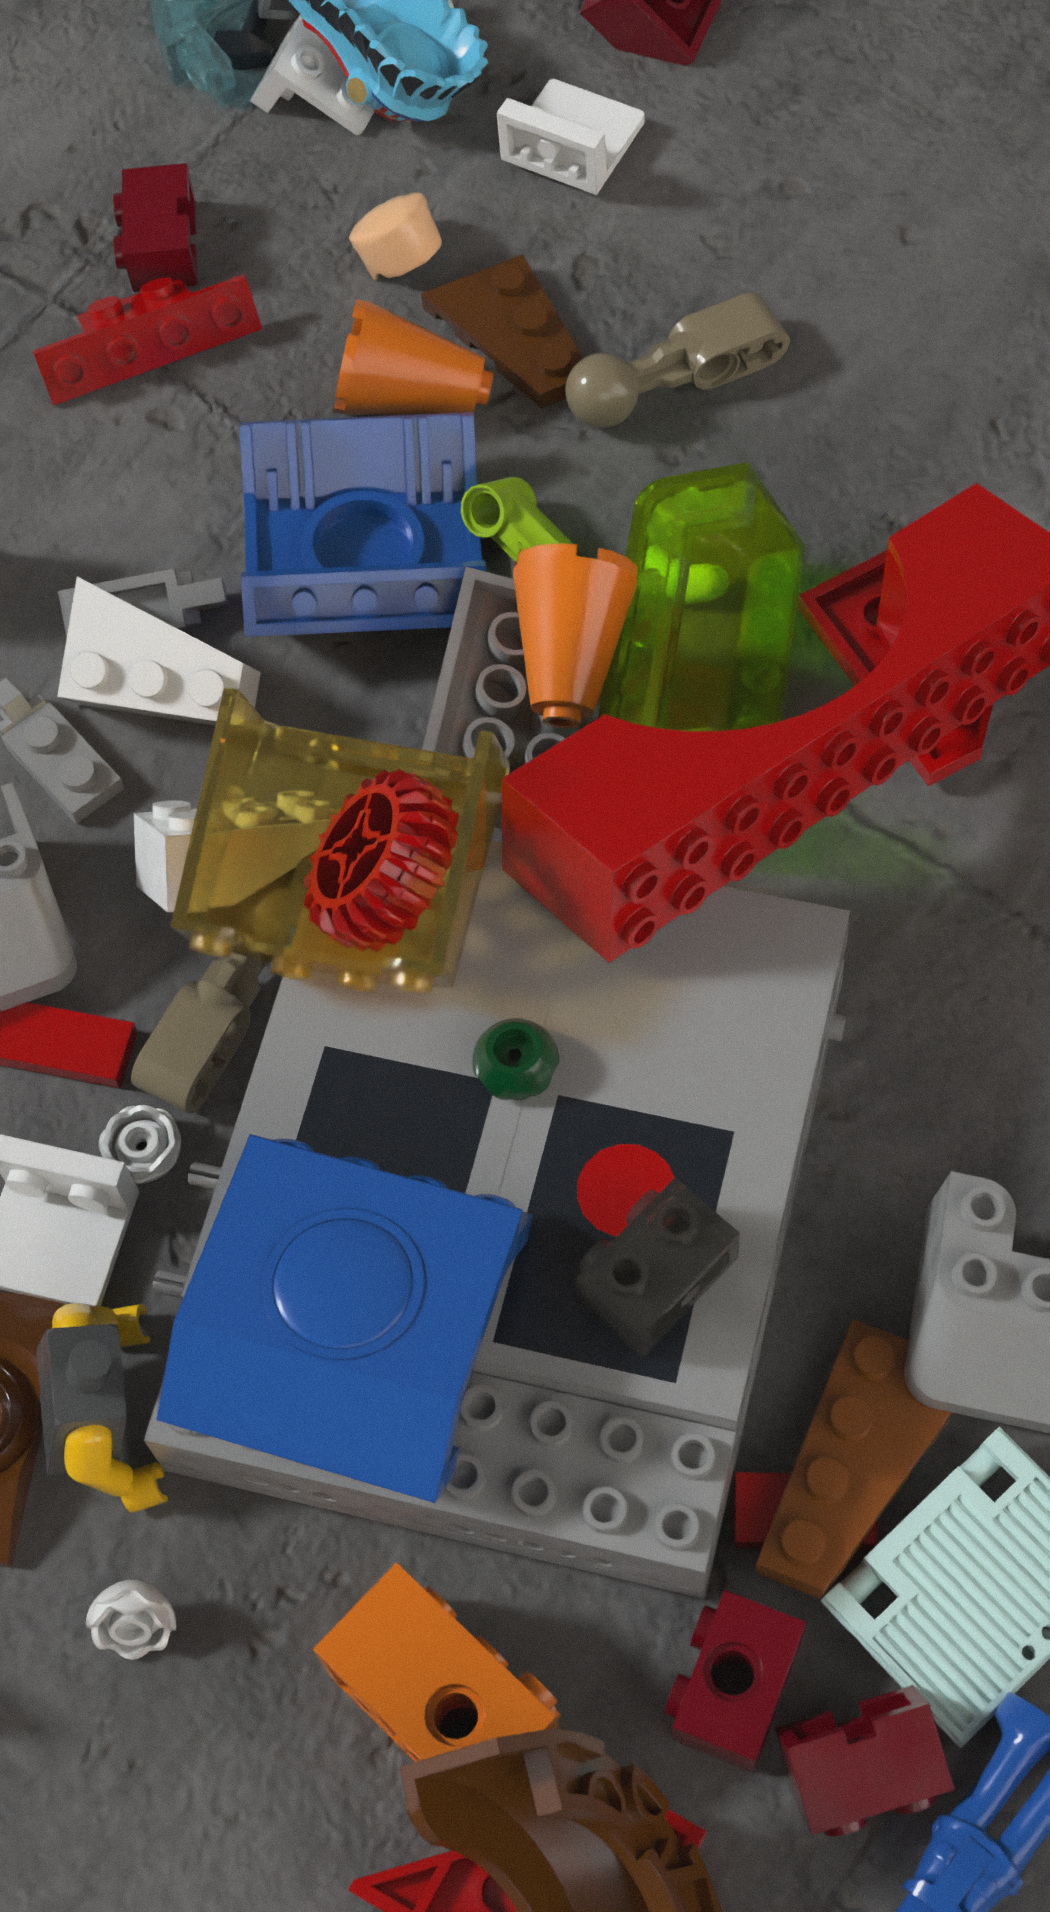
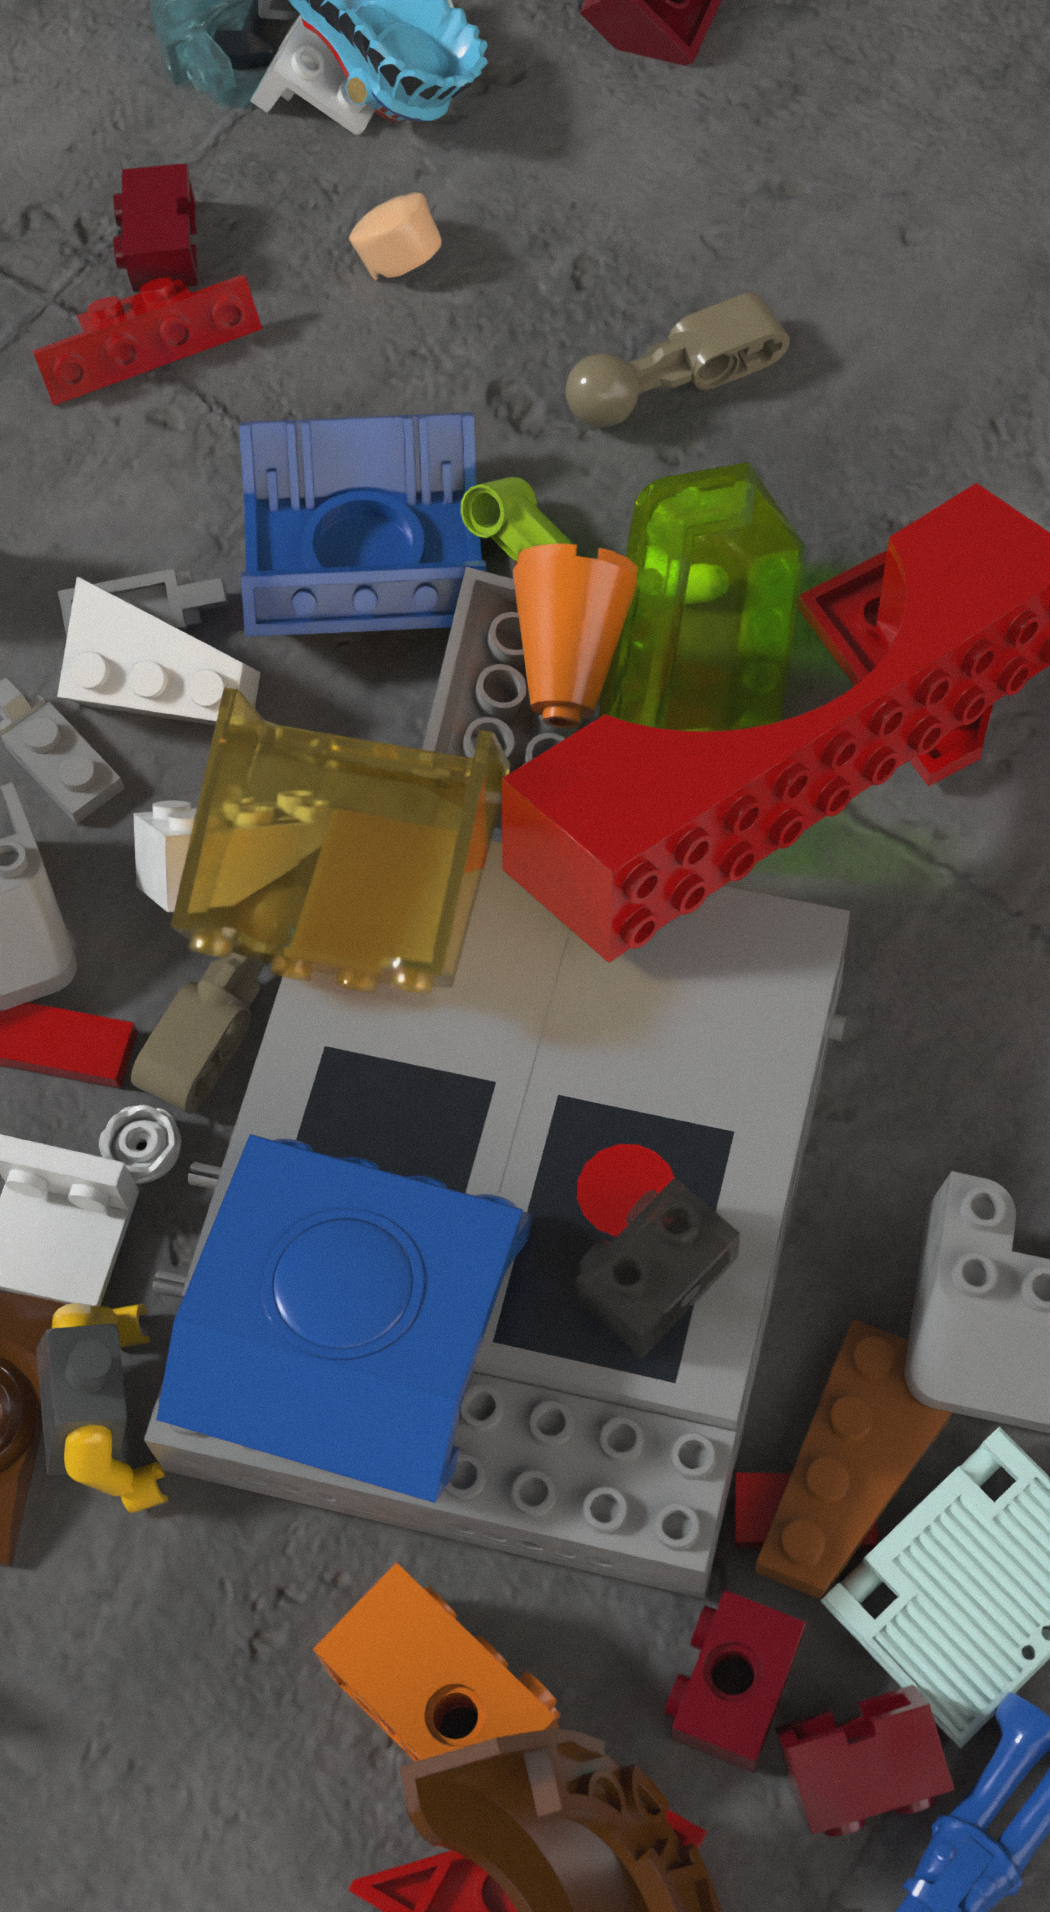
(131, 1619): white plate -> none
(381, 860): red gear -> none
(406, 369): orange cone -> none
(512, 324): reddish brown wing -> none
(519, 1078): dark green plate -> none
(568, 134): white bracket -> none

